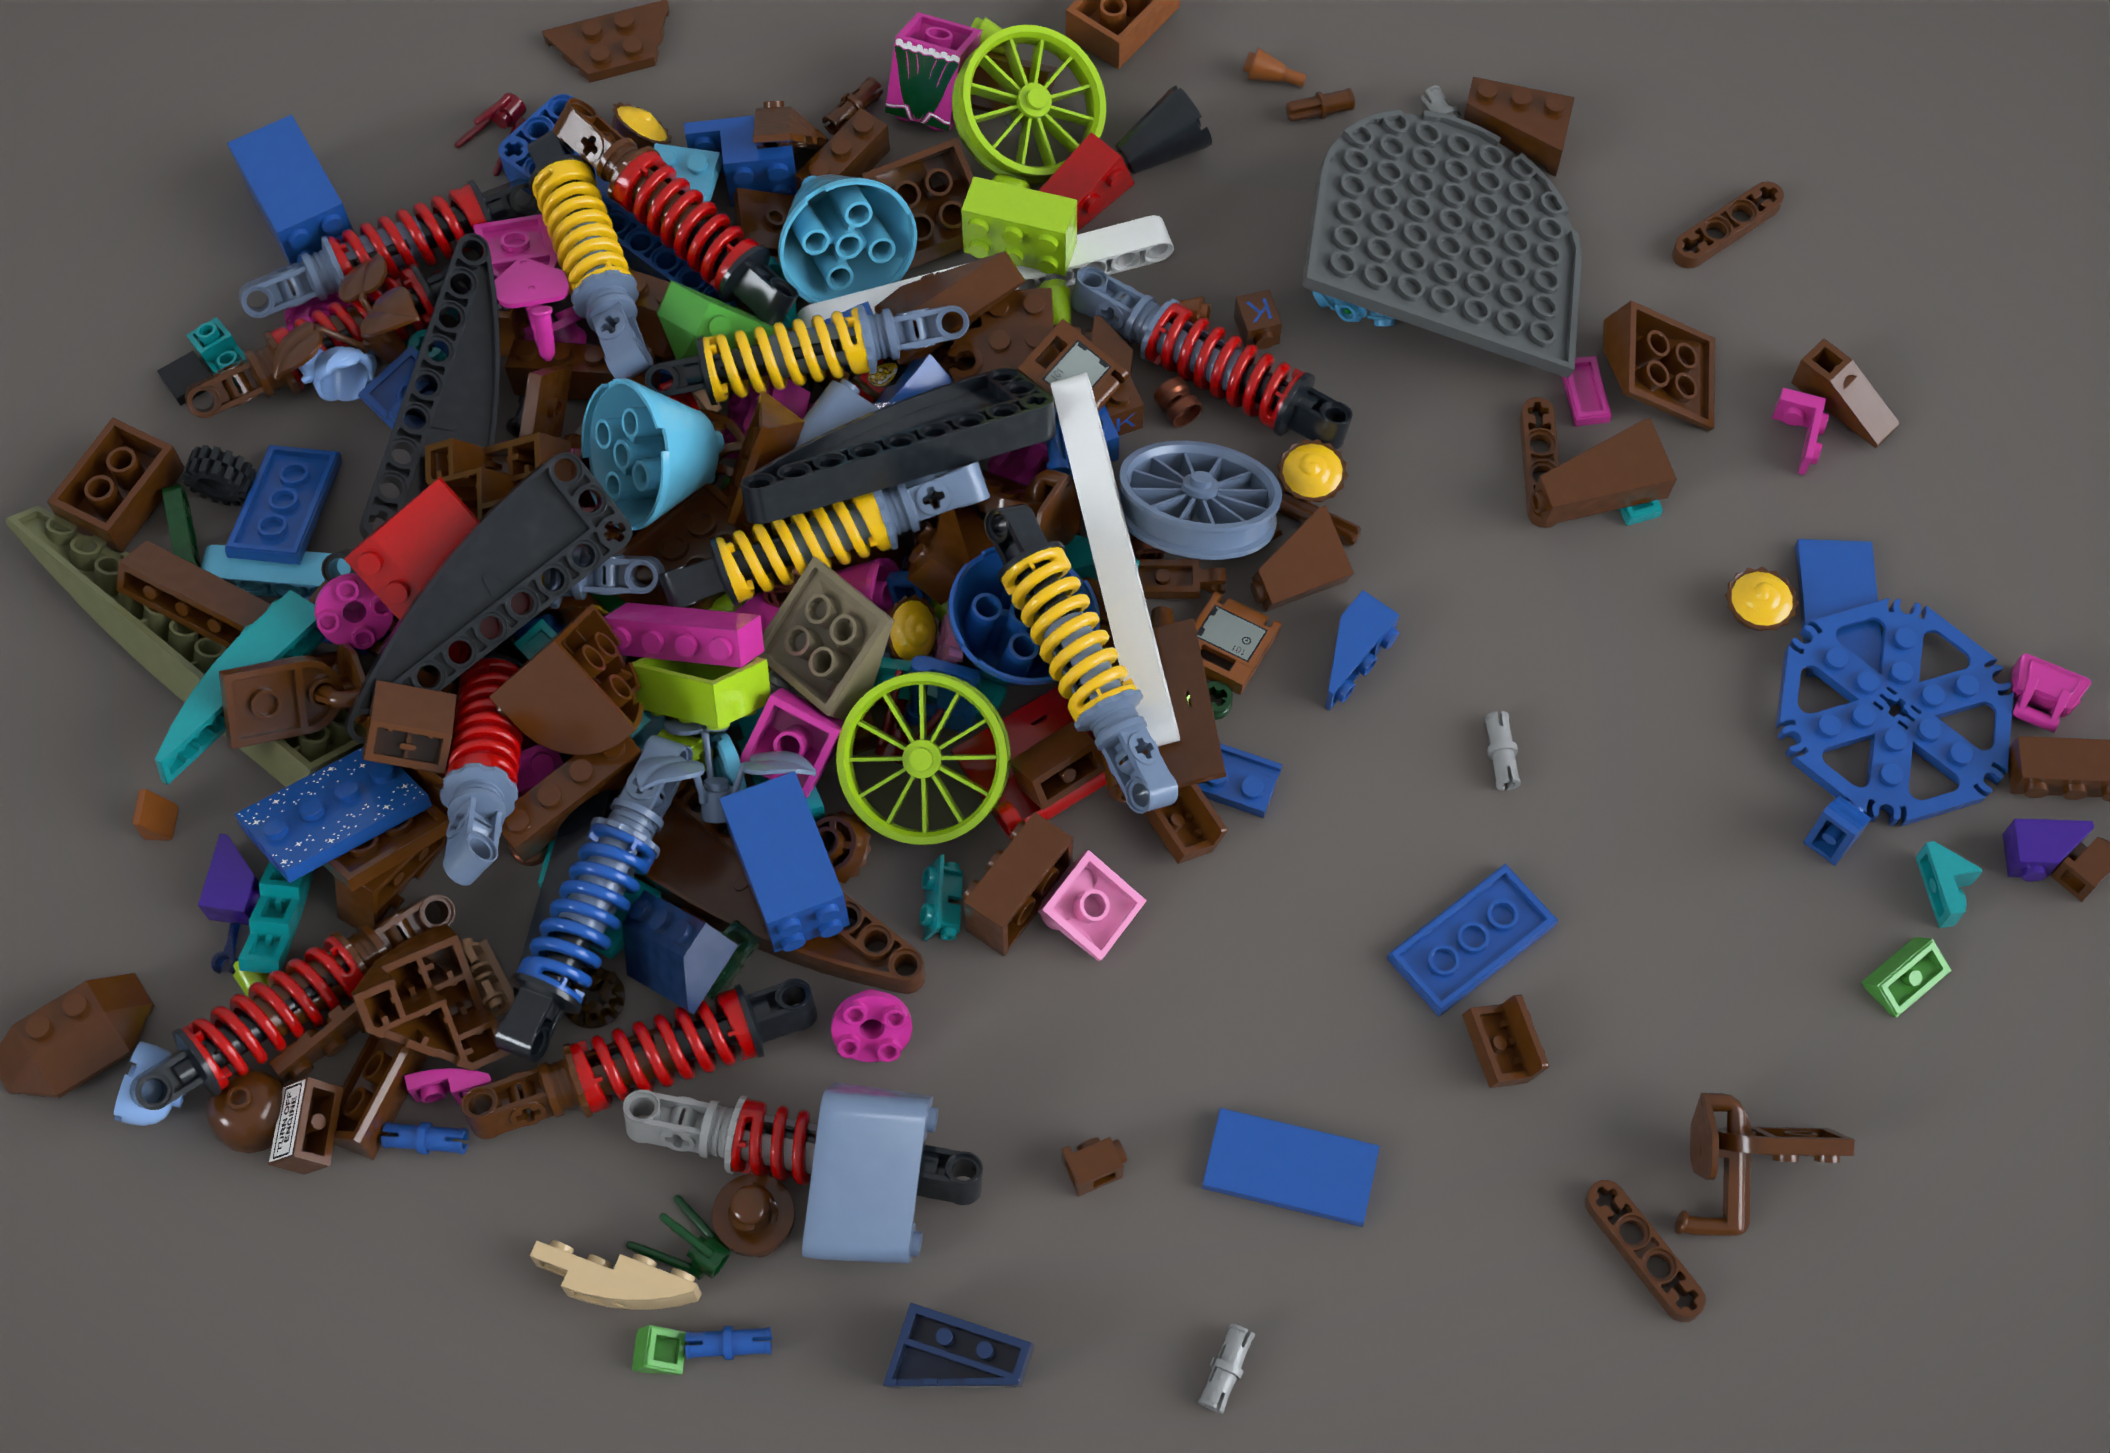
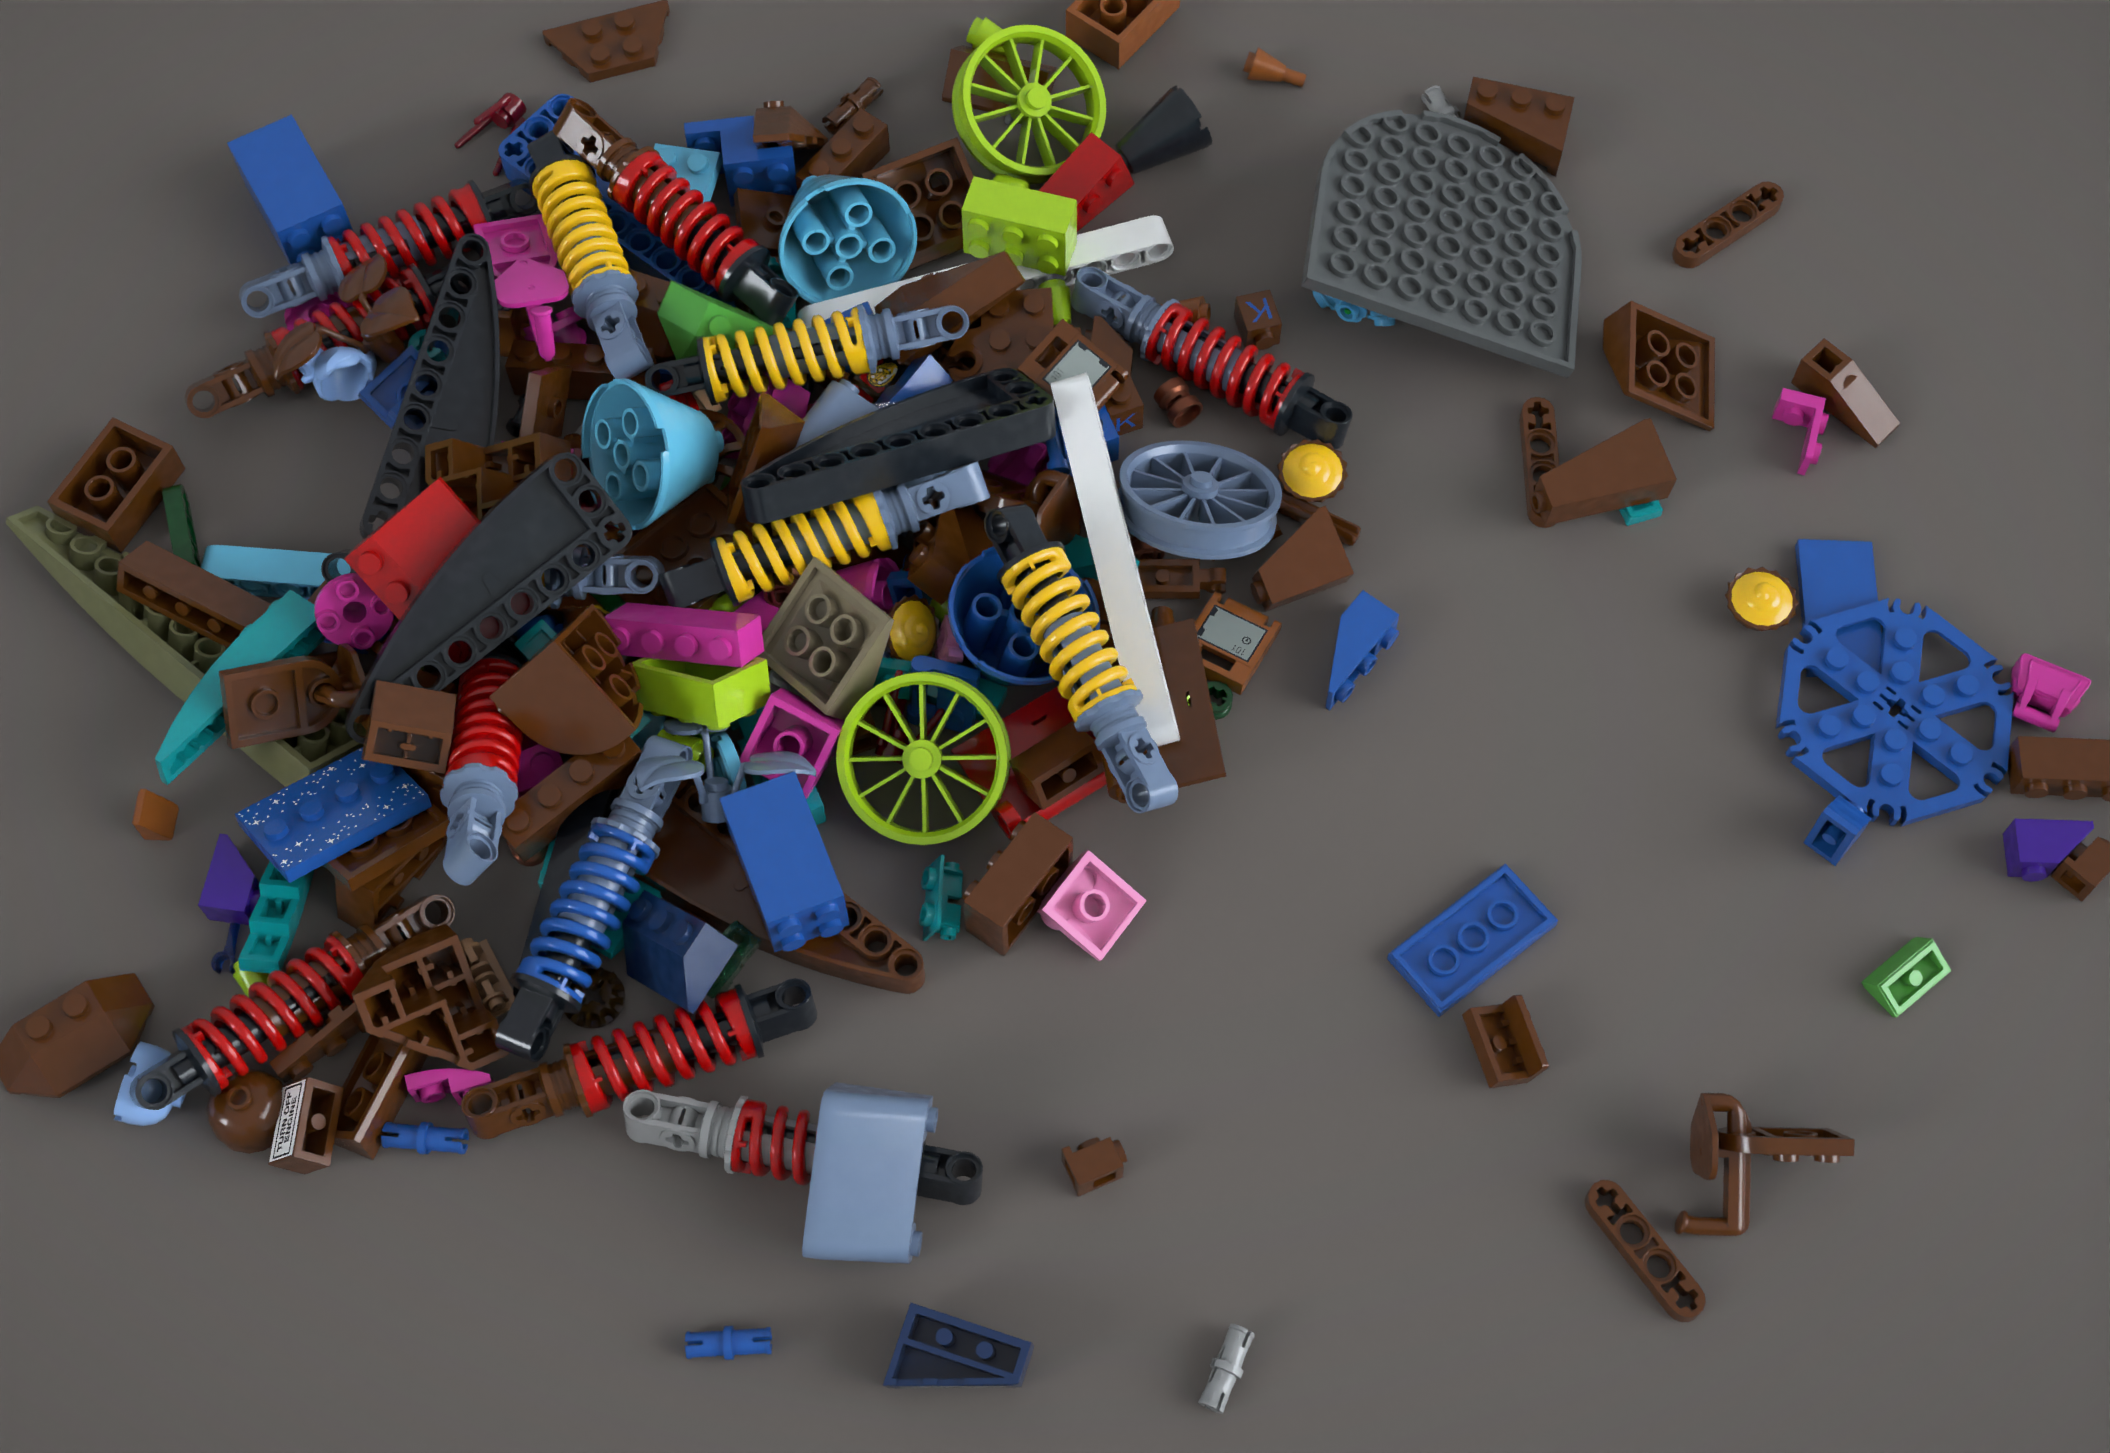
(182, 374): black piece -> none
(215, 345): teal slope -> none
(218, 475): black tyre -> none
(283, 505): blue tile -> none
(630, 1285): tan slope -> none
(639, 126): piece -> none
(659, 1350): bright green slope -> none
(707, 1254): dark green plant -> none
(753, 1215): reddish brown plate -> none
(845, 843): reddish brown piece -> none
(871, 1027): dark pink plate -> none
(925, 69): slope -> none
(1189, 825): reddish brown bracket -> none
(1247, 784): blue plate -> none
(1291, 1167): blue tile -> none
(1320, 105): reddish brown axle -> none
(1502, 750): light grey pin -> none
(1587, 393): dark pink tile -> none
(1942, 875): teal slope -> none

